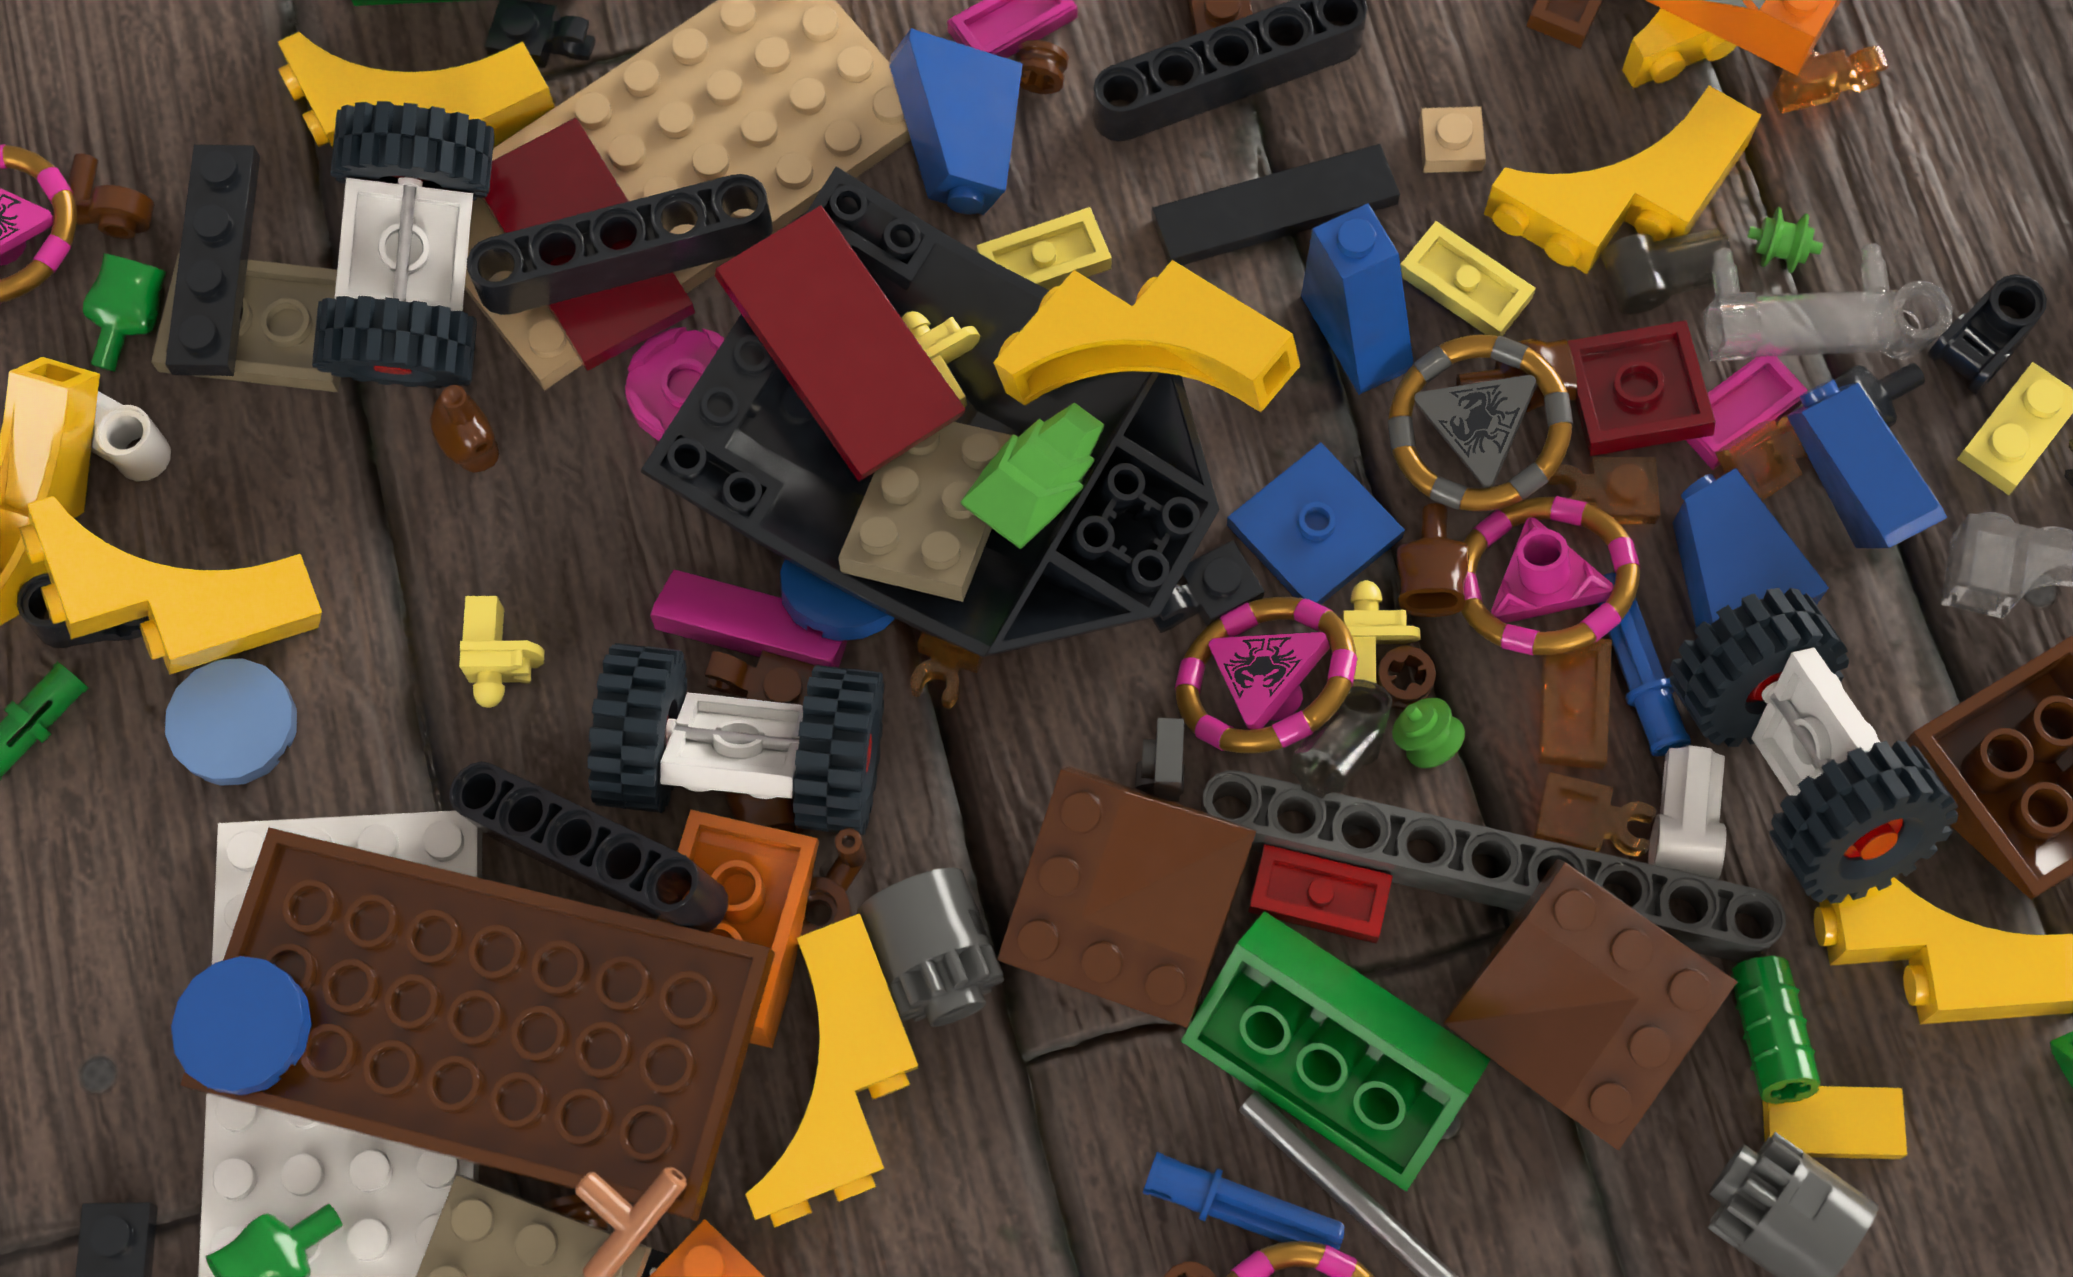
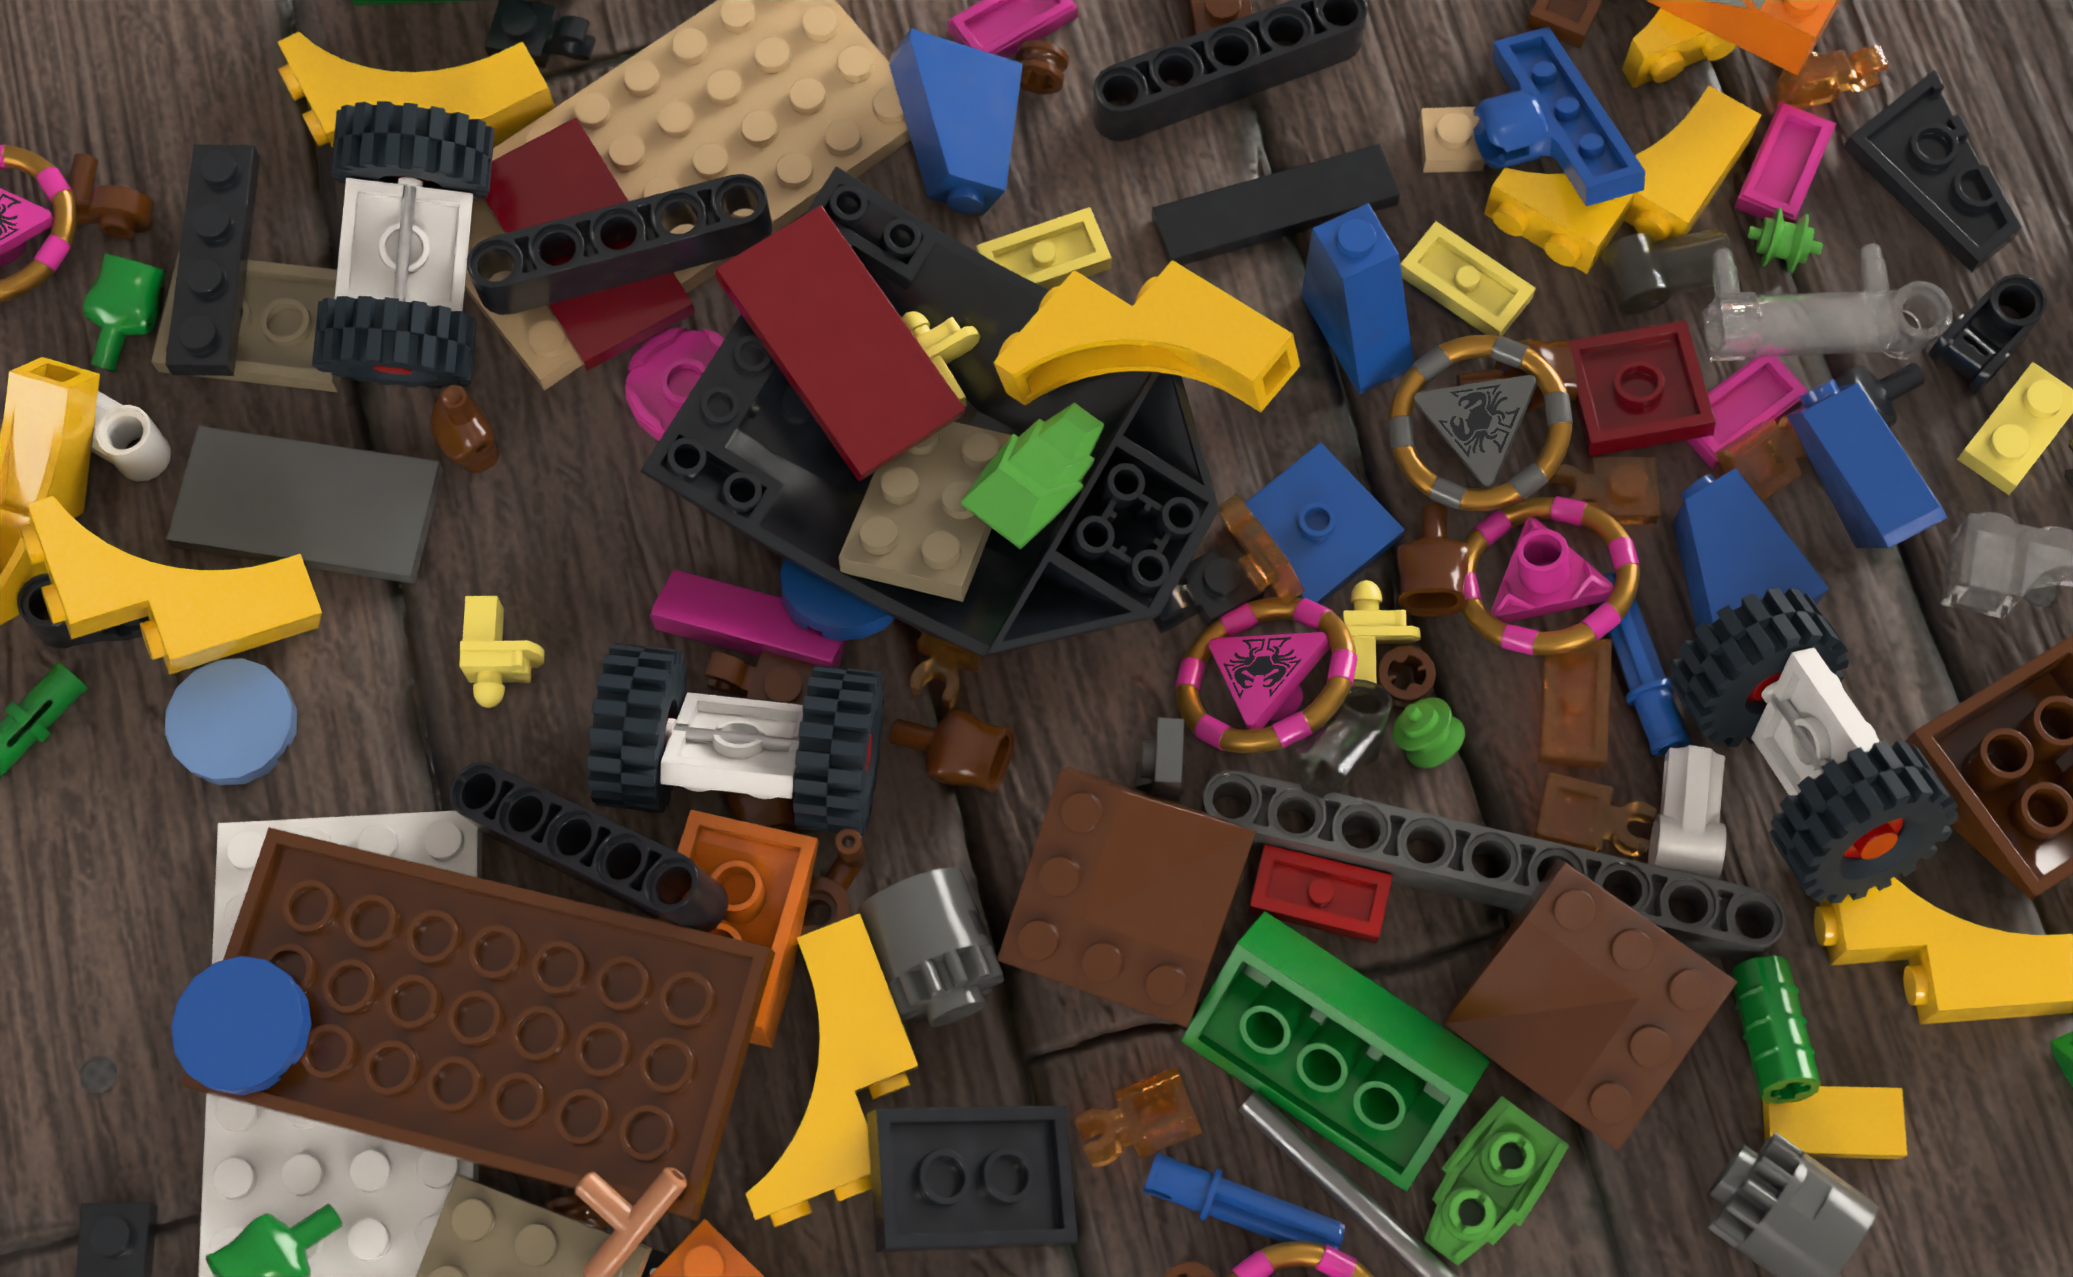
(305, 498): none -> dark grey tile
(960, 749): none -> reddish brown piece
(971, 1178): none -> black plate
(1149, 1117): none -> clear orange plate
(1264, 560): none -> clear orange plate
(1492, 1180): none -> bright green connector
(1555, 117): none -> blue plate
(1785, 163): none -> dark pink tile
(1932, 171): none -> black wing

